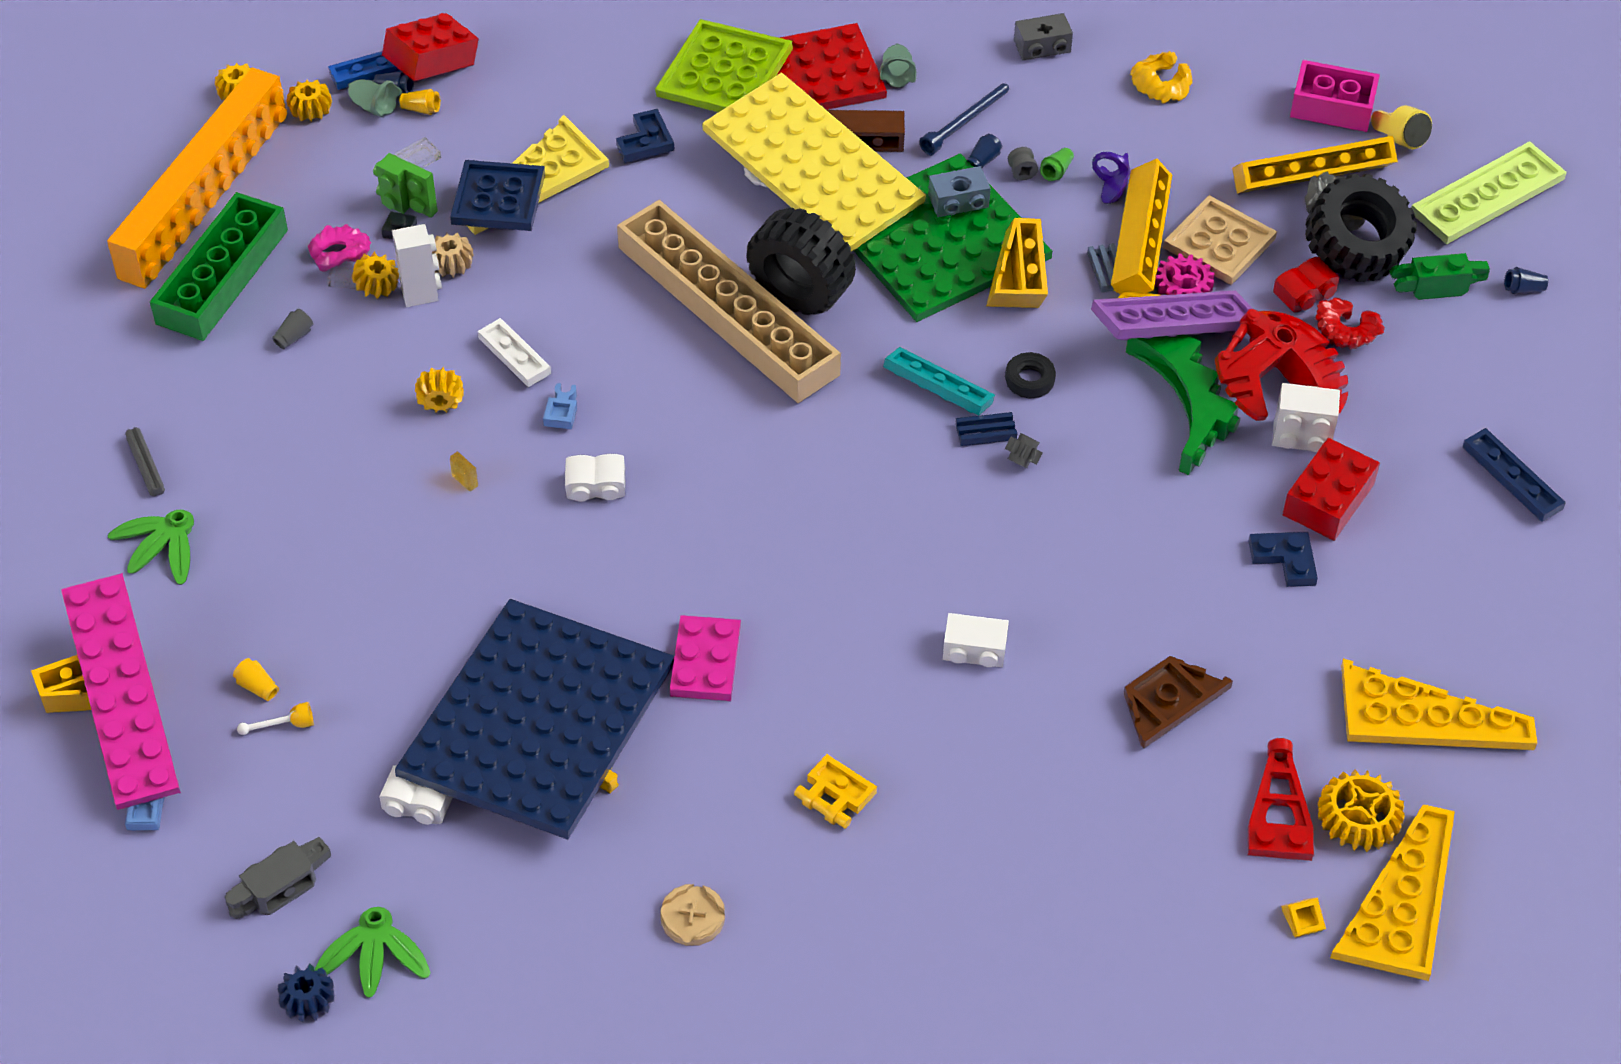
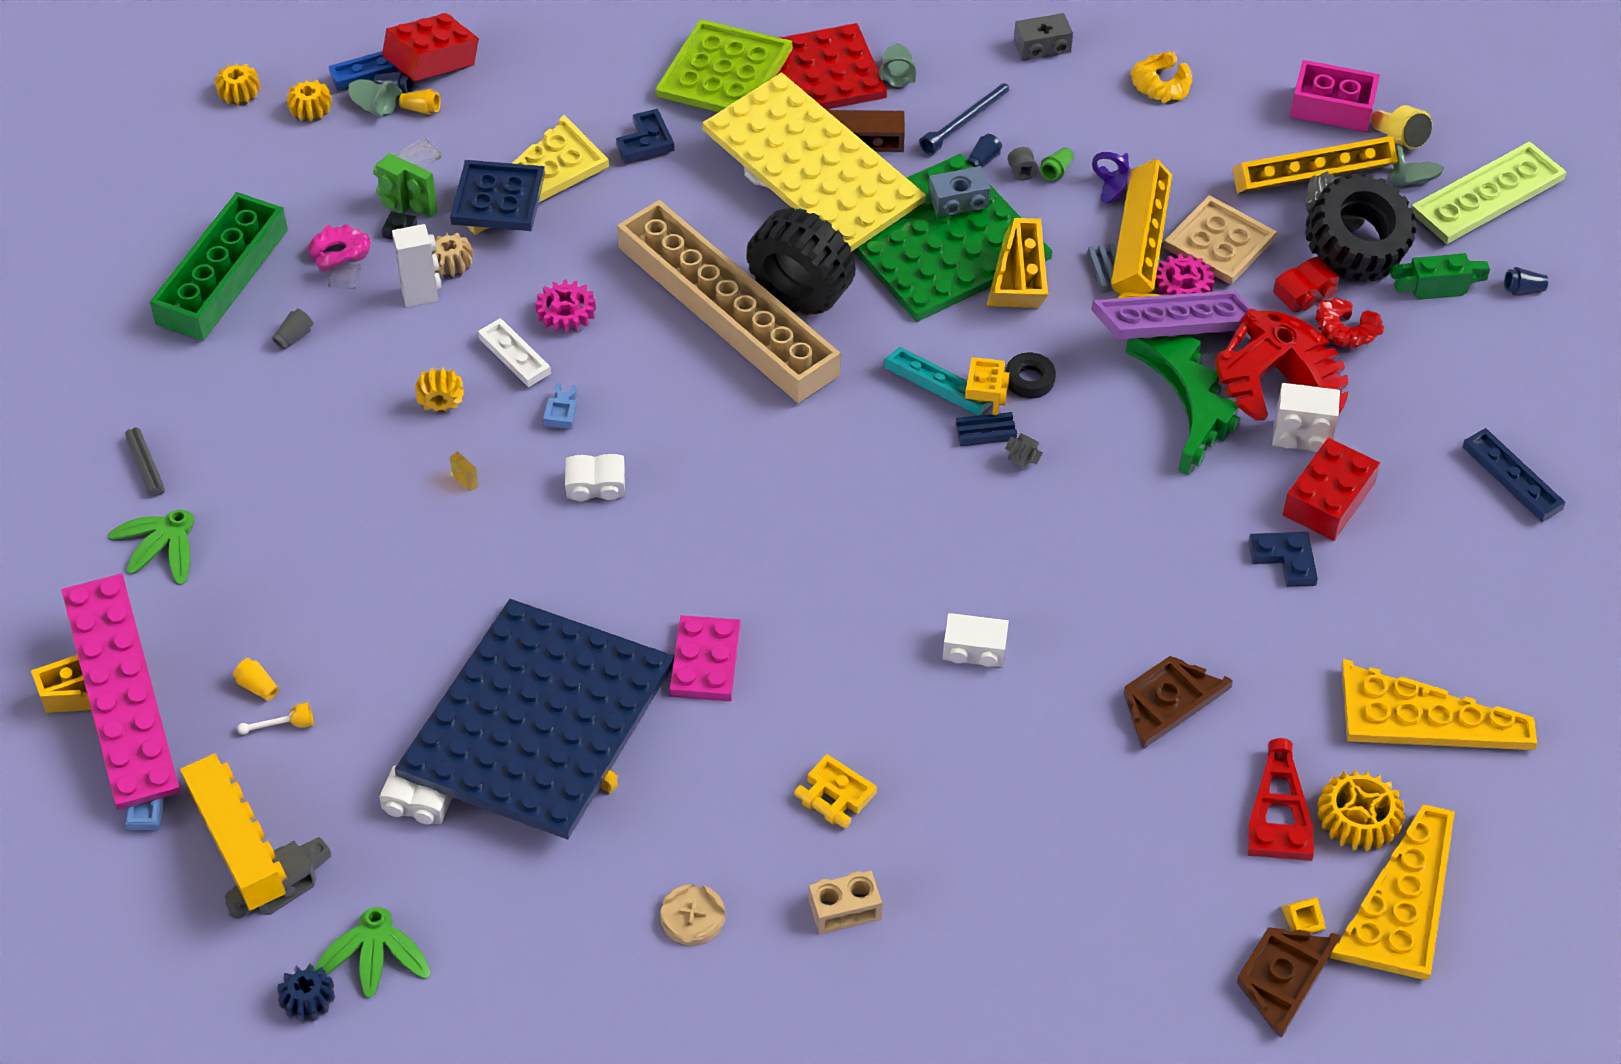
(197, 178): light orange brick -> none
(233, 831): none -> yellow brick
(375, 275): yellow gear -> none
(565, 306): none -> dark pink gear
(848, 909): none -> tan brick
(987, 382): none -> yellow bracket
(1284, 972): none -> reddish brown wing
(1413, 173): none -> sand green piece

